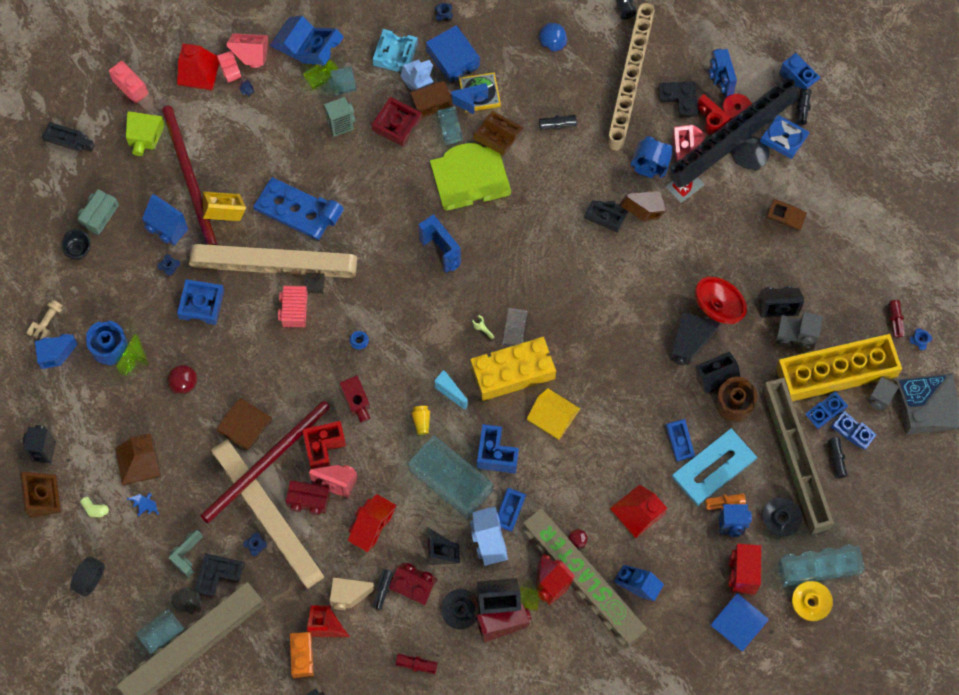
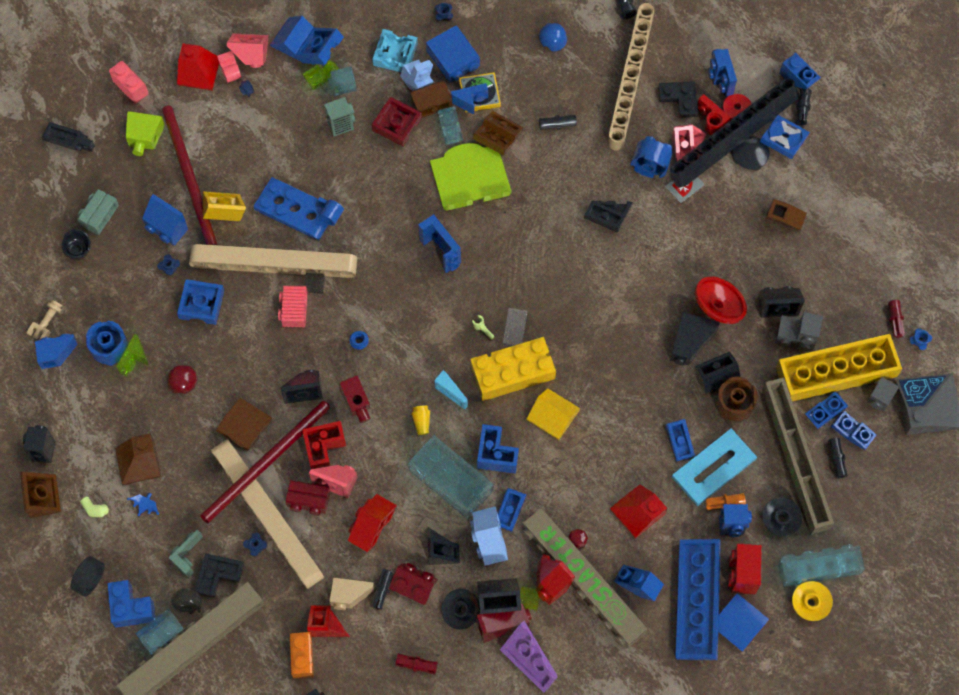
(125, 609): none -> blue brick
(303, 387): none -> black slope
(529, 657): none -> medium lavender wing
(644, 205): slope -> none
(698, 599): none -> blue plate

